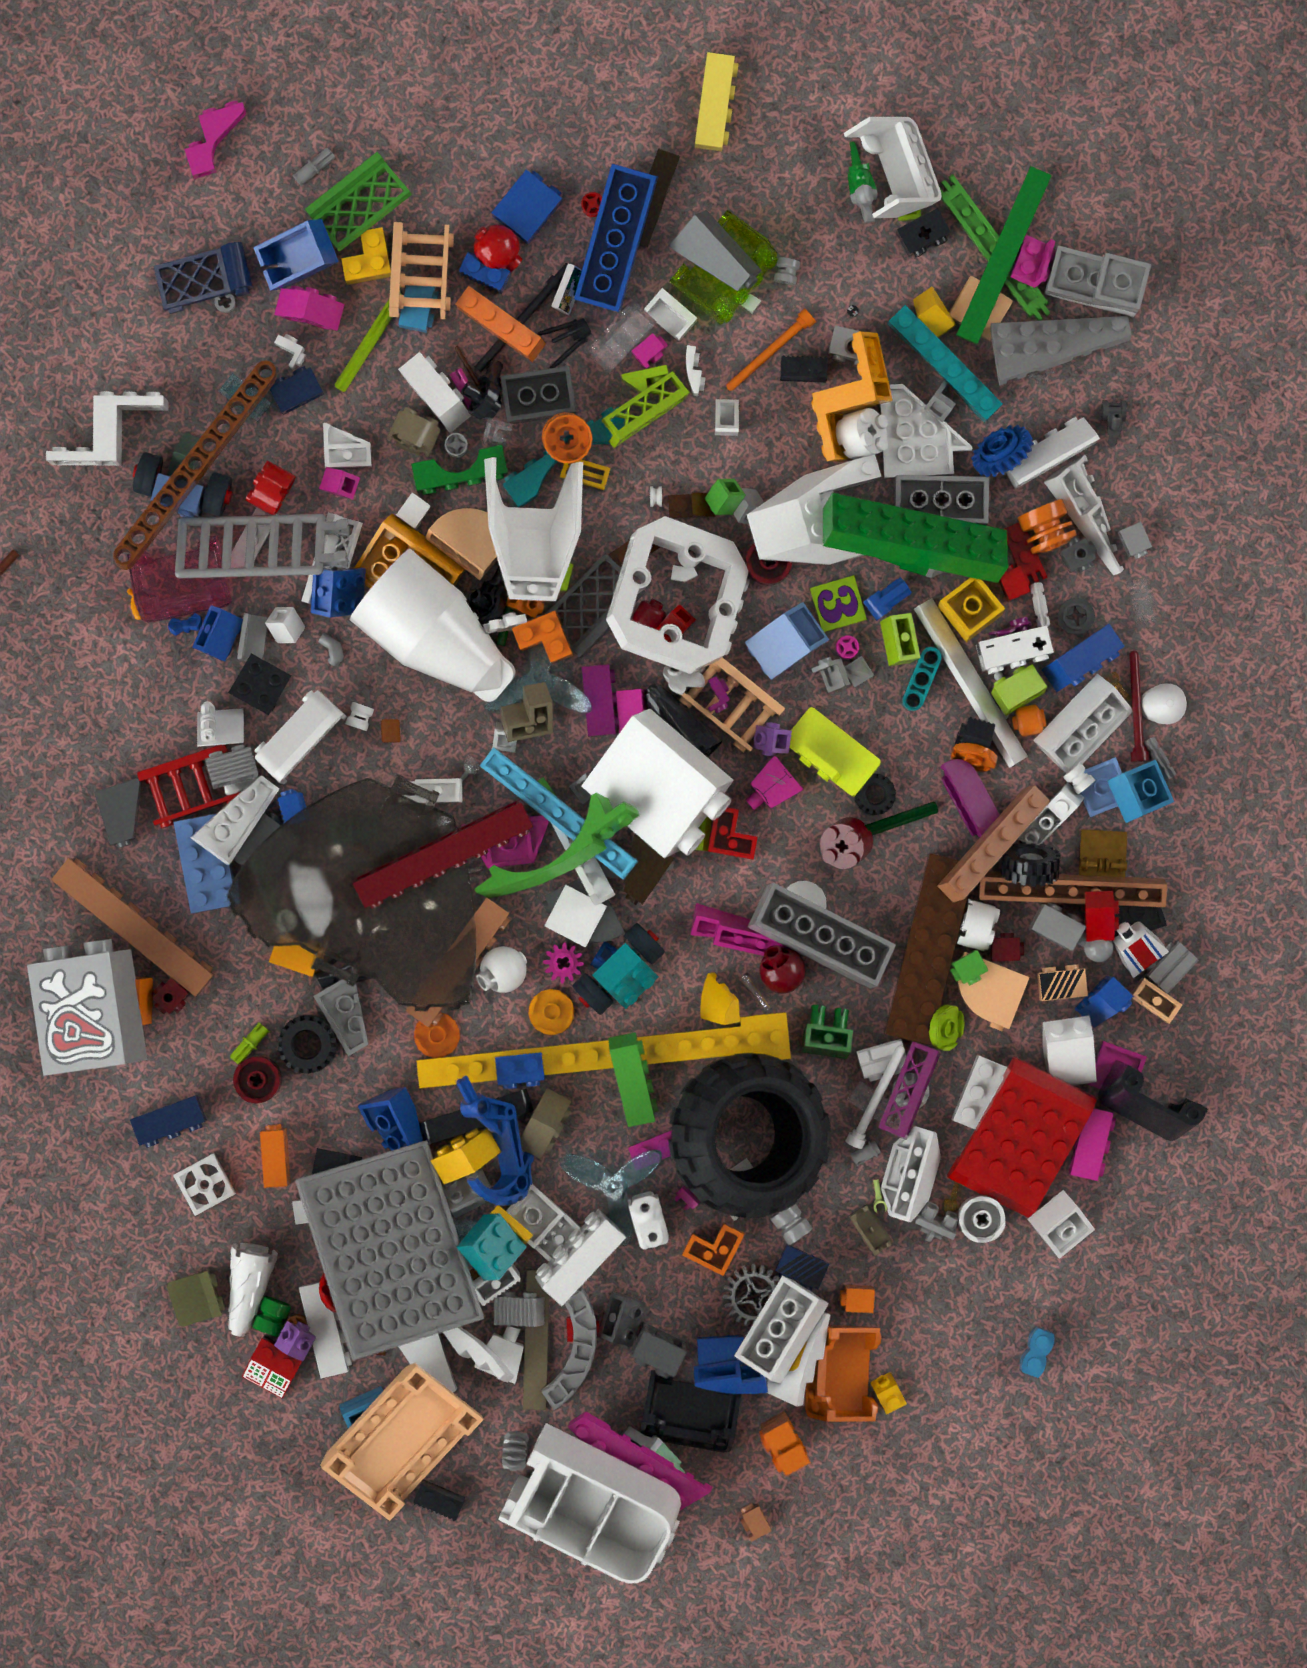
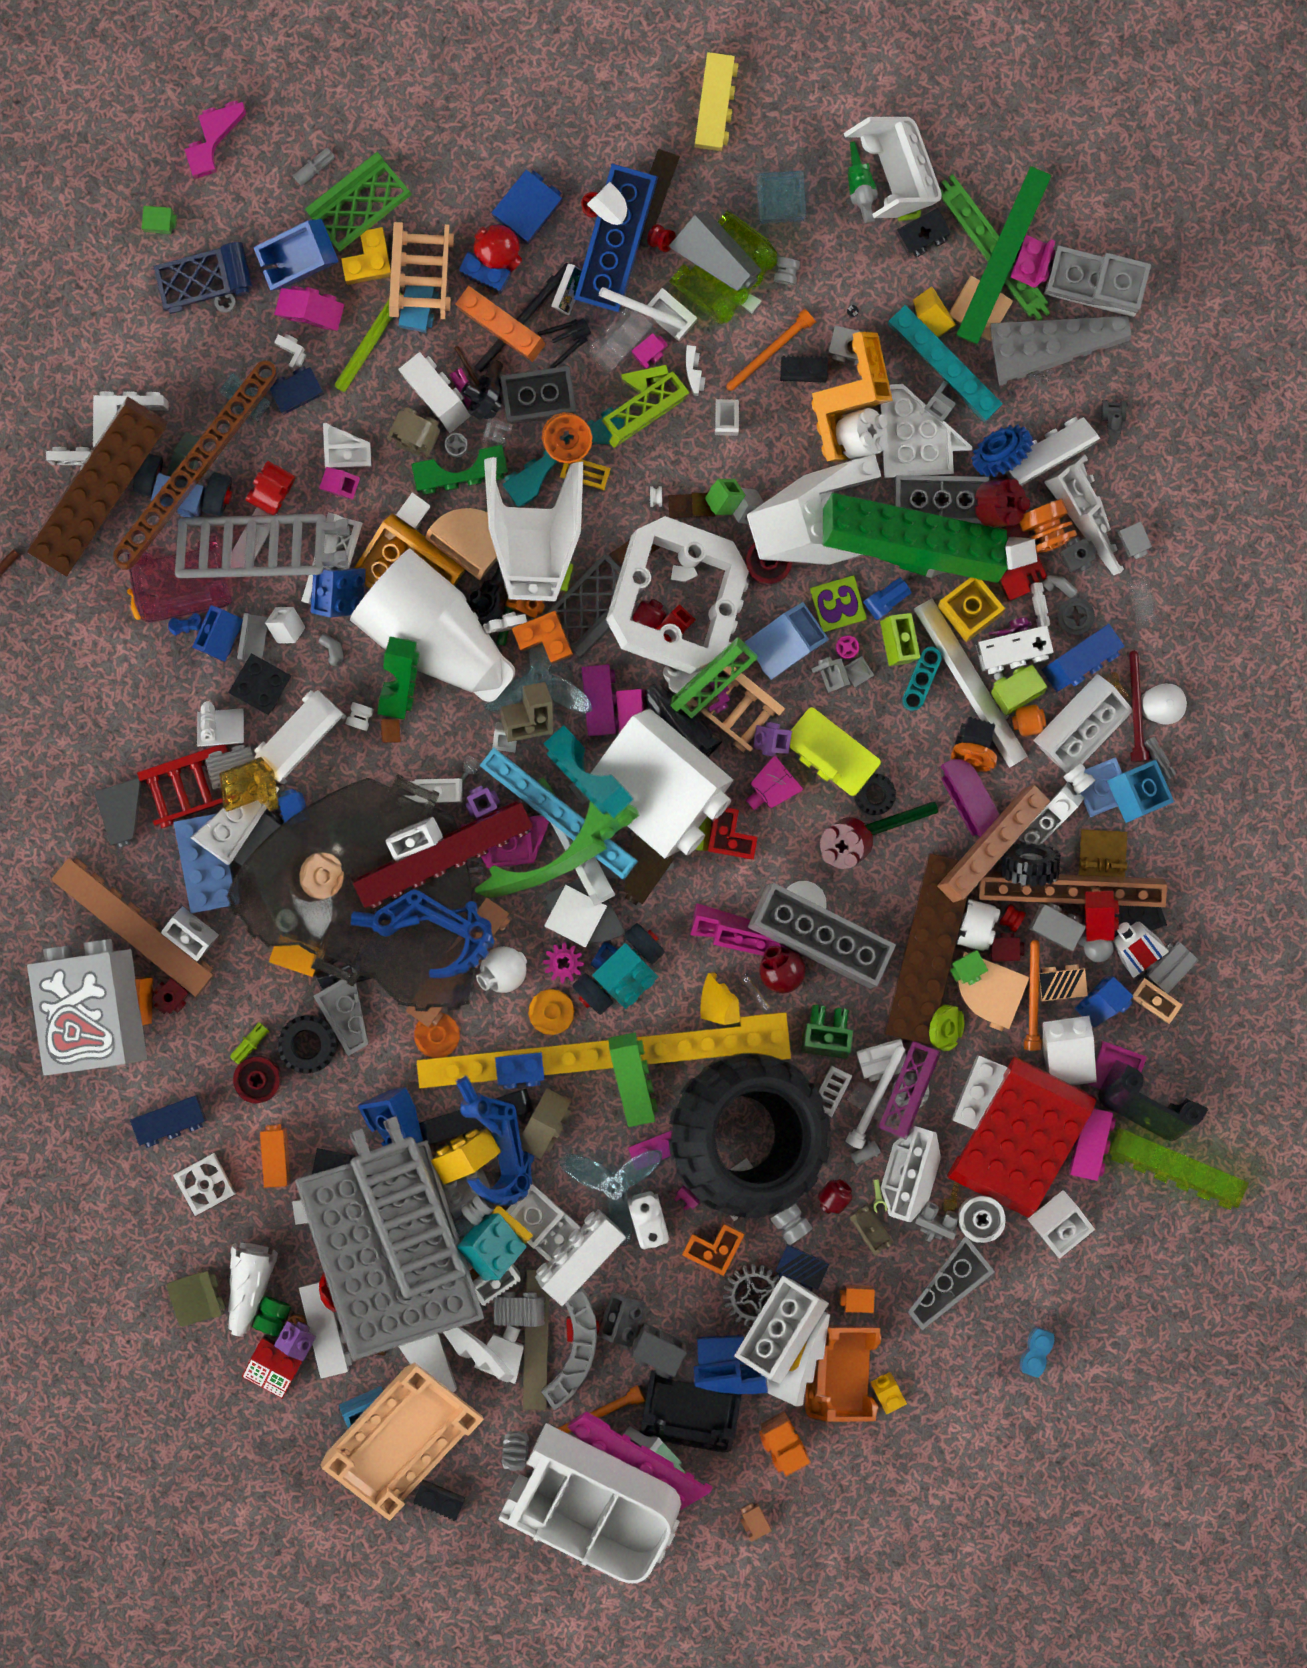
(97, 486): none -> reddish brown brick
(158, 220): none -> bright green brick
(189, 933): none -> white brick
(248, 784): none -> clear yellow bracket
(321, 875): none -> light nougat tile
(399, 1143): none -> light grey bar
(400, 661): none -> green arch
(405, 913): none -> blue piece
(414, 838): none -> white brick
(477, 1209): none -> light grey wheel
(478, 794): none -> medium lavender brick
(602, 791): none -> teal arch
(609, 205): none -> white brick
(634, 1396): none -> orange piece
(642, 308): none -> white bar
(660, 238): none -> red wheel
(710, 674): none -> bright green fence
(781, 197): none -> clear light blue container
(835, 1196): none -> dark red head
(841, 1074): none -> white slope
(953, 1282): none -> light grey wedge
(1001, 503): none -> dark red brick
(1012, 918): none -> red wheel
(1020, 552): none -> white slope
(1033, 1041): none -> orange piece
(1055, 581): none -> light grey arm
(1178, 1168): none -> clear neon green brick

